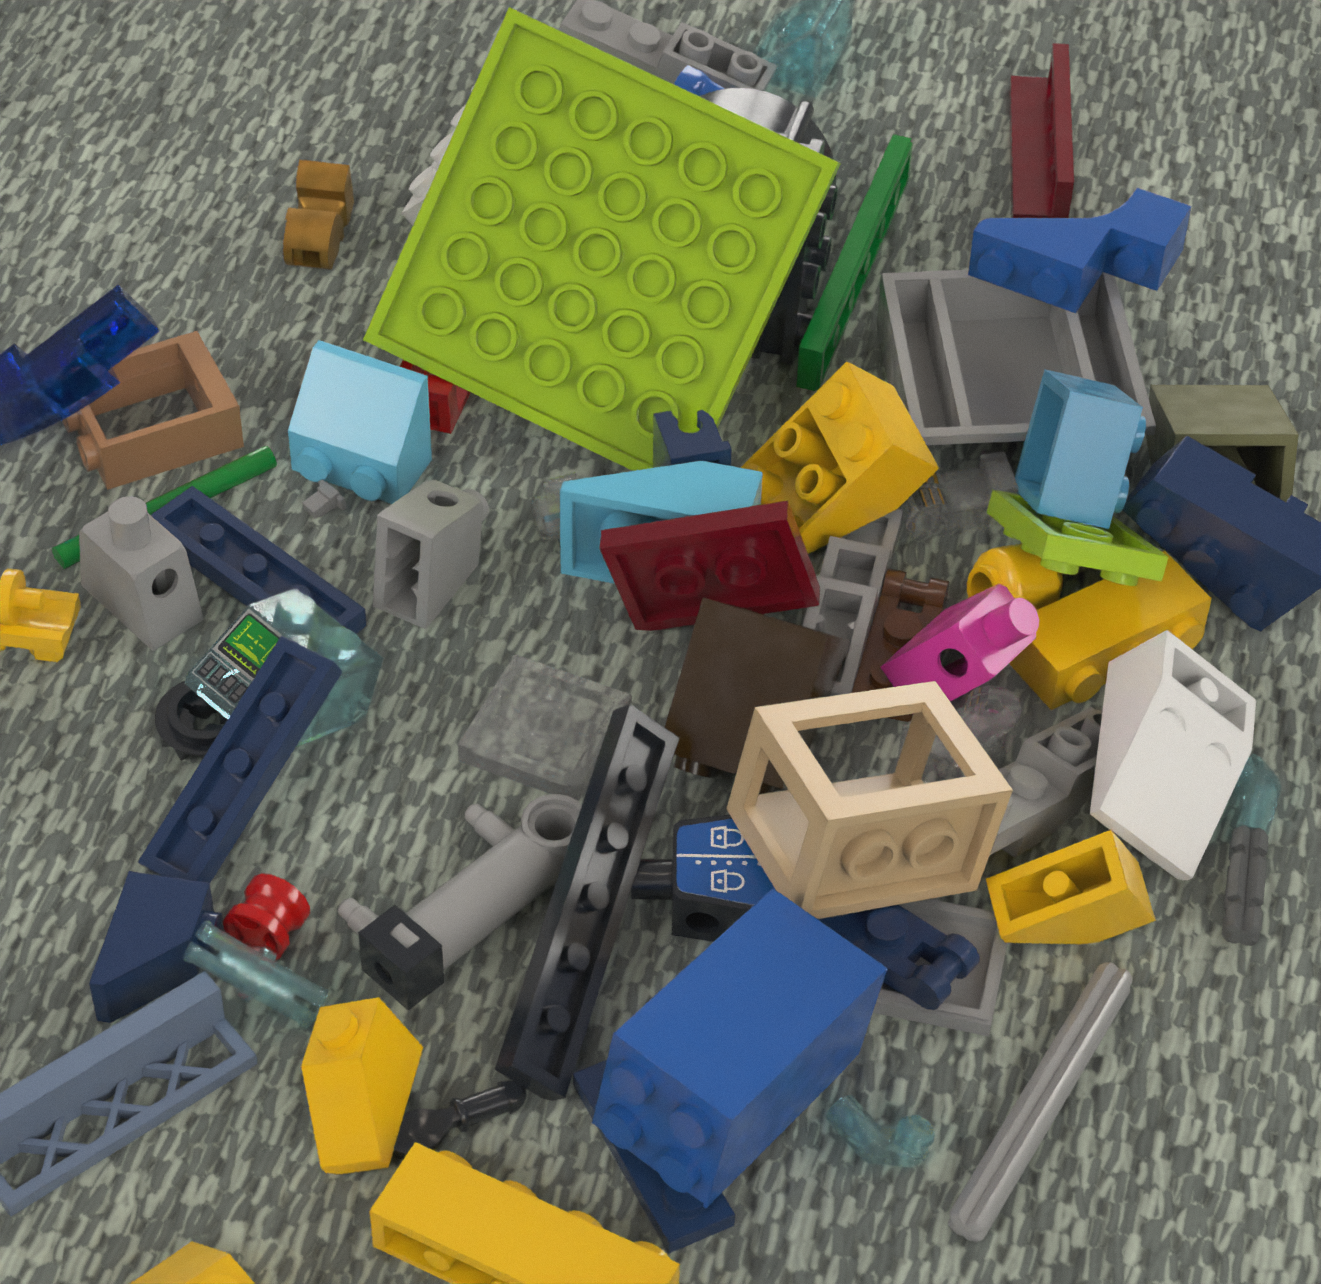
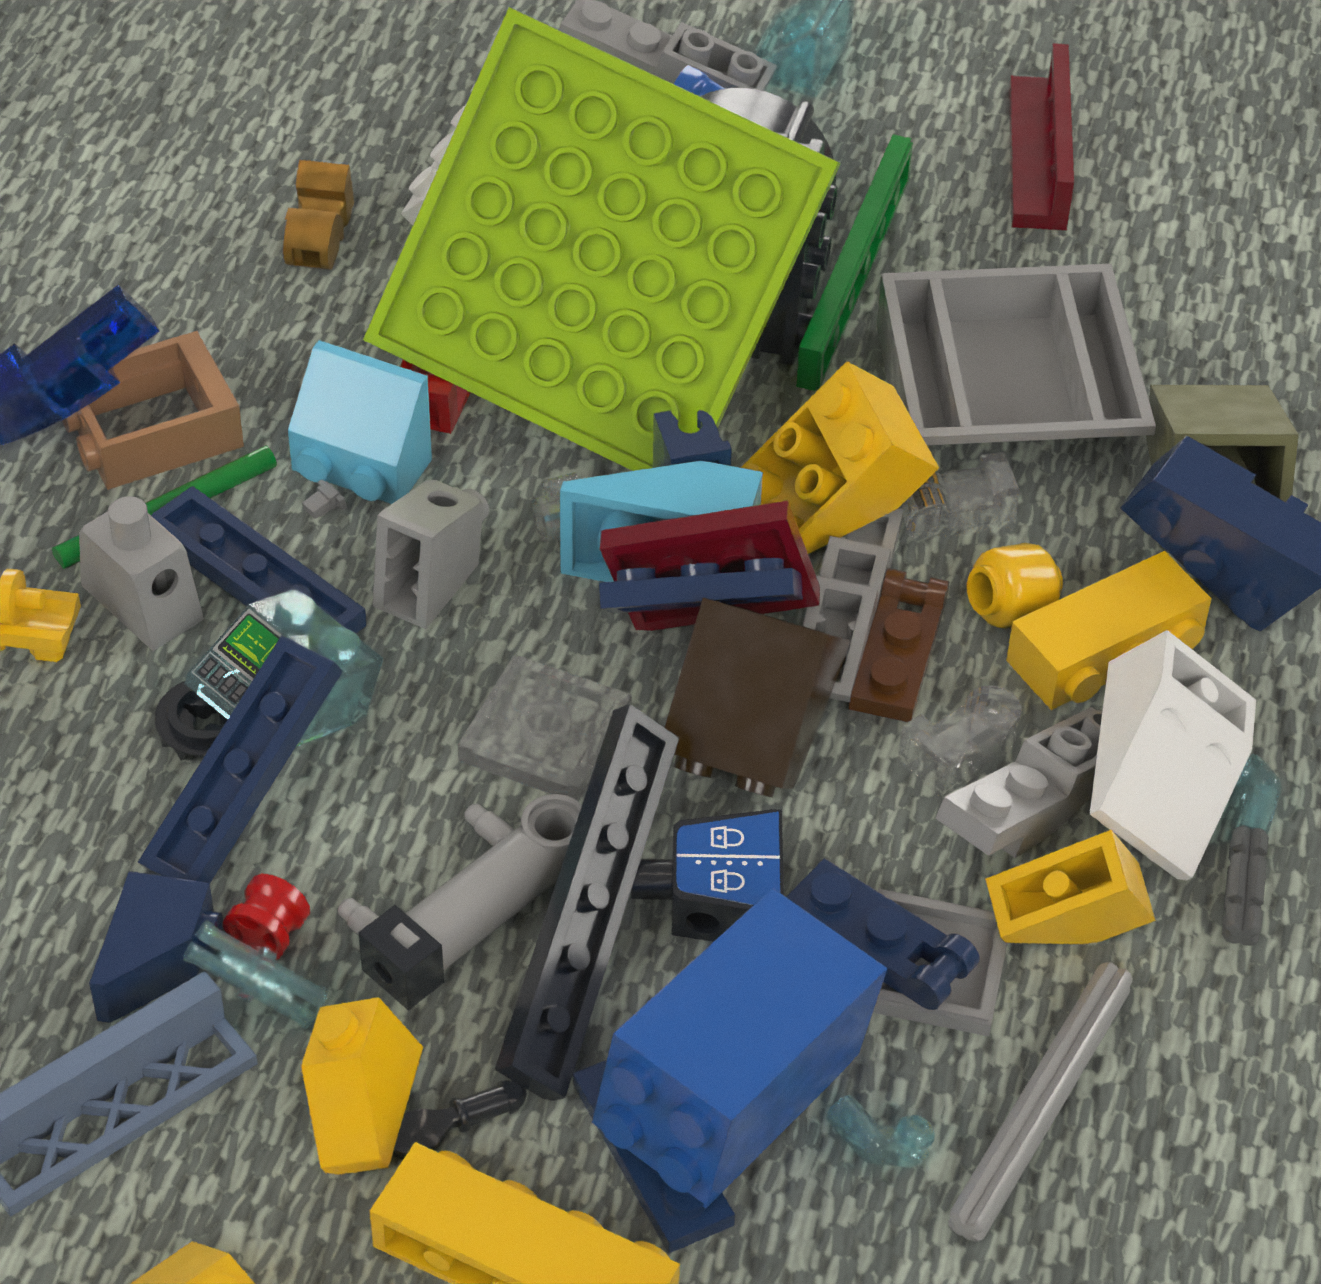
(641, 591): none -> dark blue plate
(873, 836): tan piece -> none
(984, 628): dark pink torso -> none
(1066, 256): blue arch -> none
(1070, 544): lime plate -> none
(1079, 449): dark azure piece -> none

